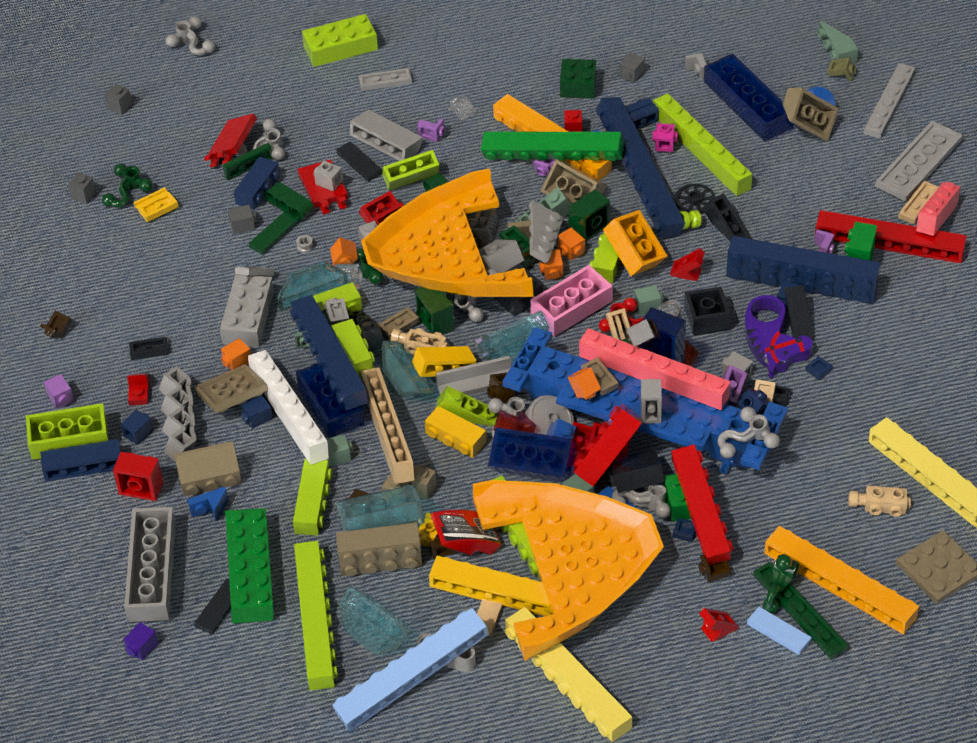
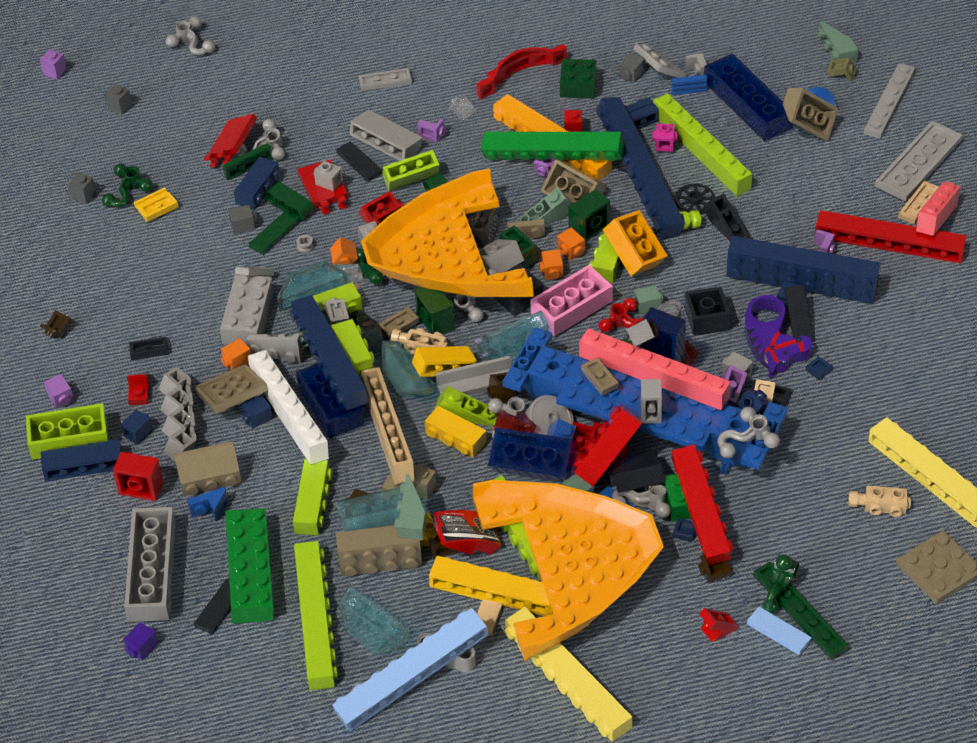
(53, 64): none -> medium lavender brick
(278, 347): none -> light grey wing
(339, 40): lime brick -> none
(339, 450): sand green brick -> none
(412, 514): none -> sand green slope
(518, 61): none -> red piece
(544, 230): light grey wing -> none
(584, 383): orange brick -> none
(618, 323): tan tile -> none
(657, 61): none -> light grey wing
(688, 266): red slope -> none
(689, 85): none -> blue tile
(844, 580): light orange brick -> none
(861, 241): green brick -> none

